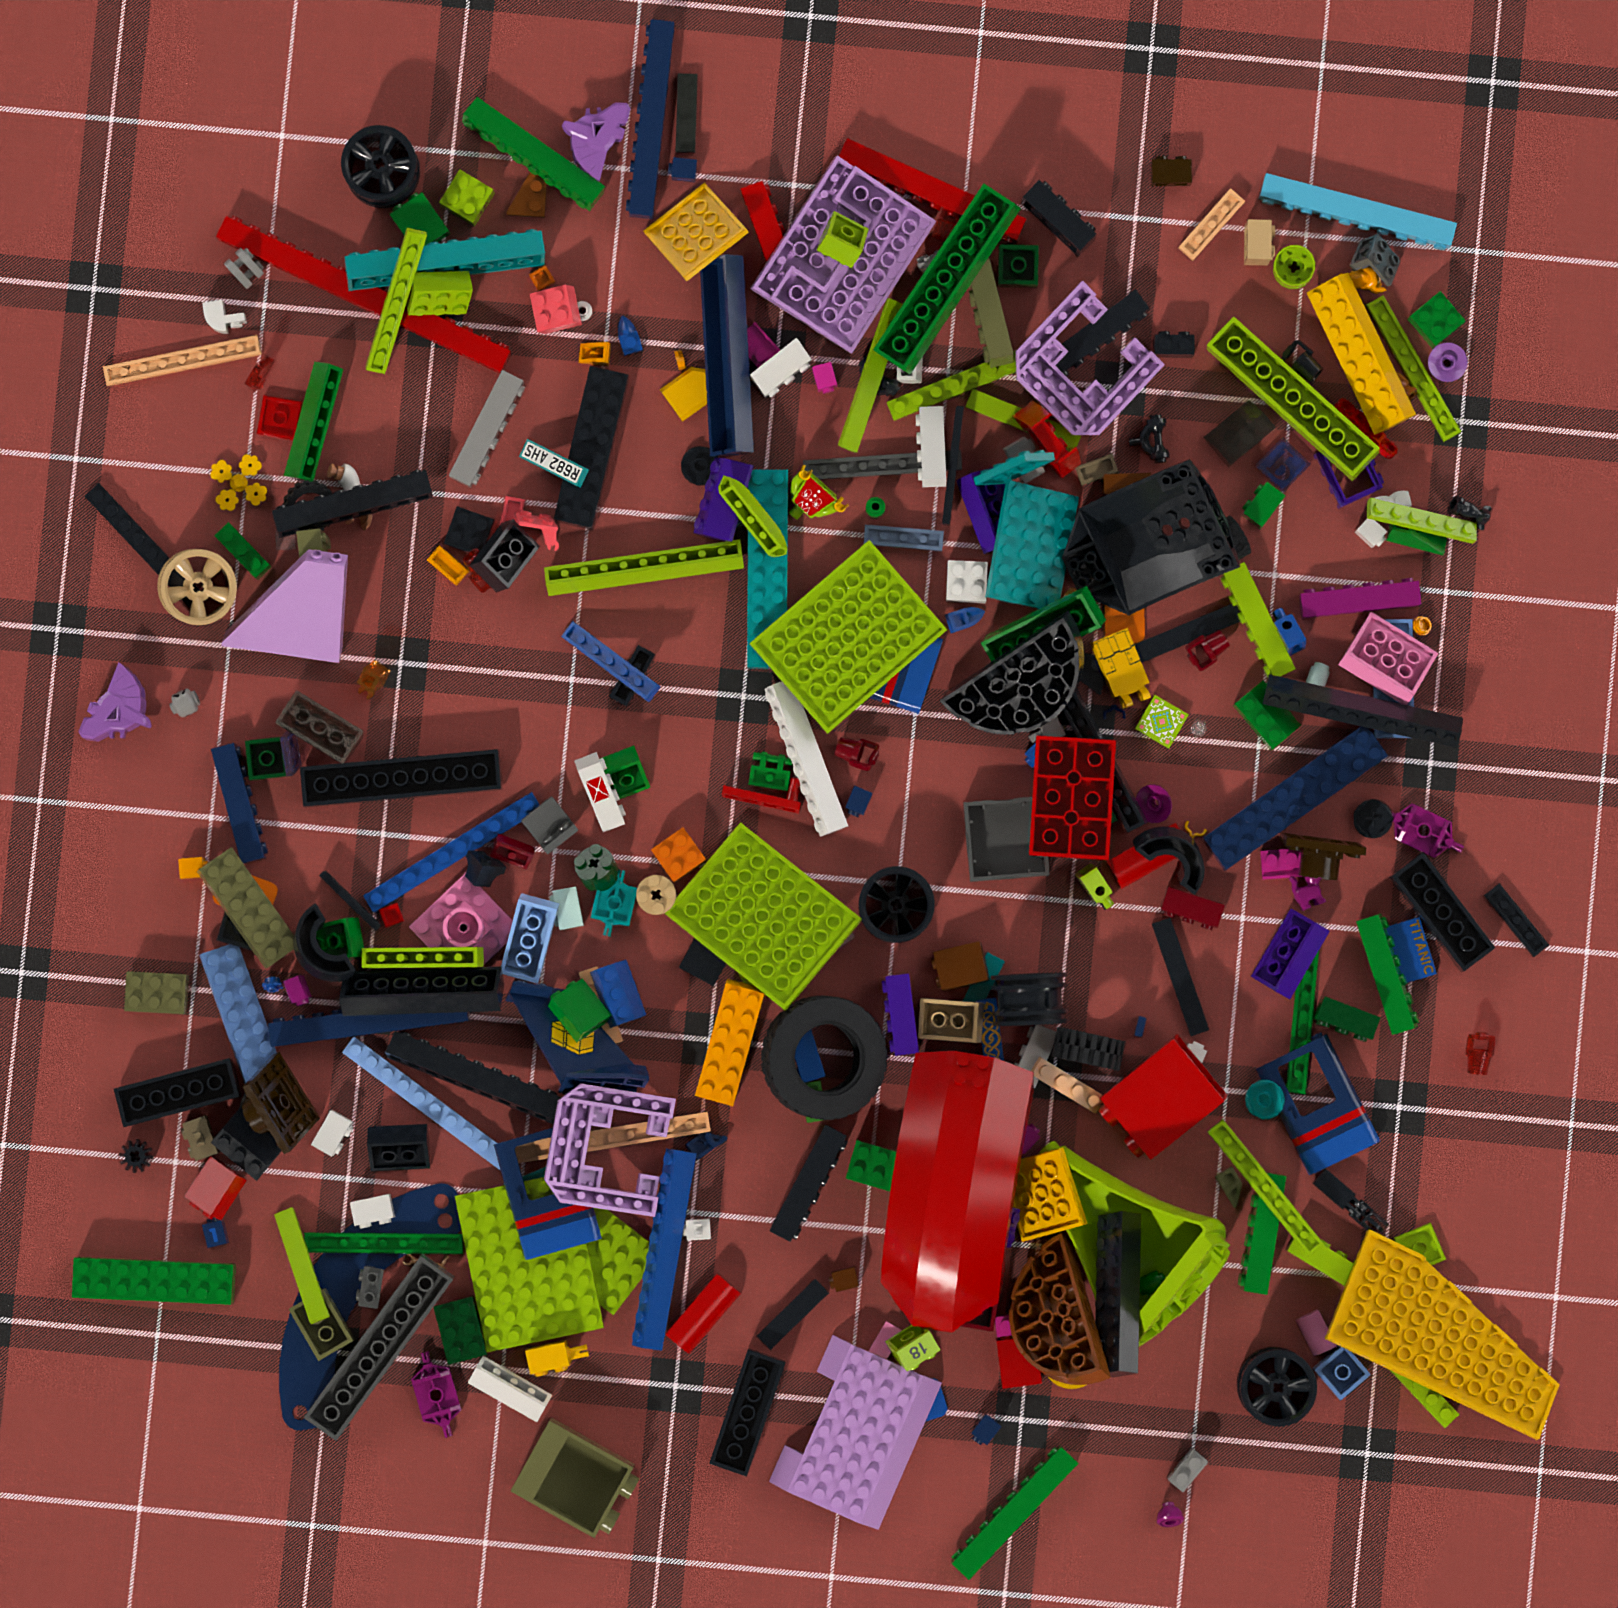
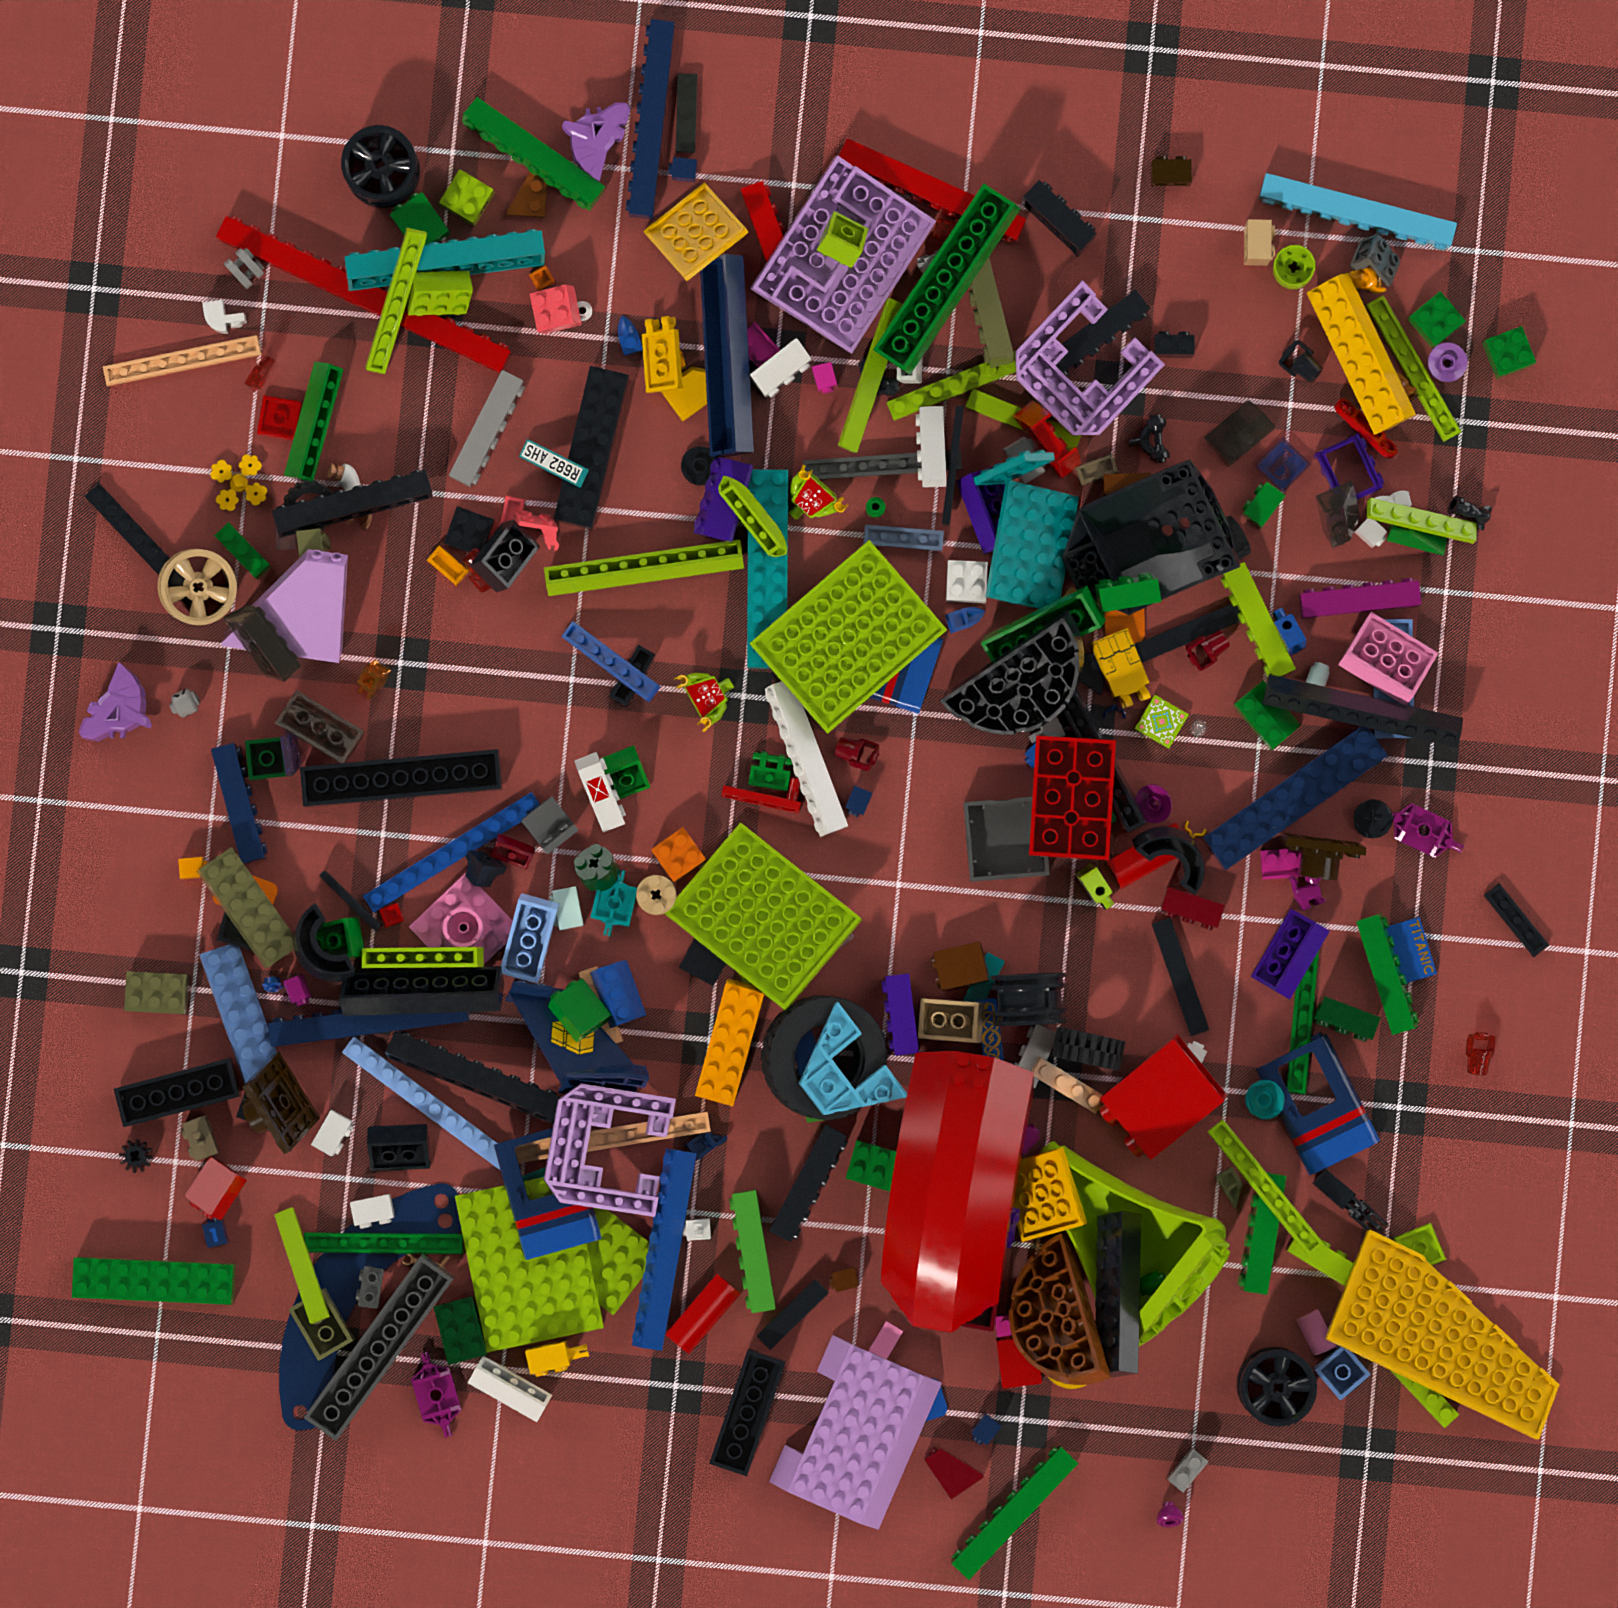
(246, 1147): black slope -> none
(263, 642): none -> clear smoke slope
(575, 1479): olive brick -> none
(595, 353): light orange slope -> none
(661, 355): none -> yellow tile
(706, 695): none -> torso
(753, 1249): none -> bright green brick
(829, 1086): none -> medium azure wing
(912, 1347): lime brick -> none
(921, 904): black wheel -> none
(951, 1471): none -> dark red slope
(1018, 266): dark green brick -> none
(1127, 592): none -> green brick
(1140, 1025): dark blue tile -> none
(1211, 224): light nougat plate -> none
(1293, 398): lime brick -> none
(1339, 513): none -> clear smoke slope
(1421, 625): light orange plate -> none
(1442, 912): black brick -> none
(1509, 352): none -> green brick

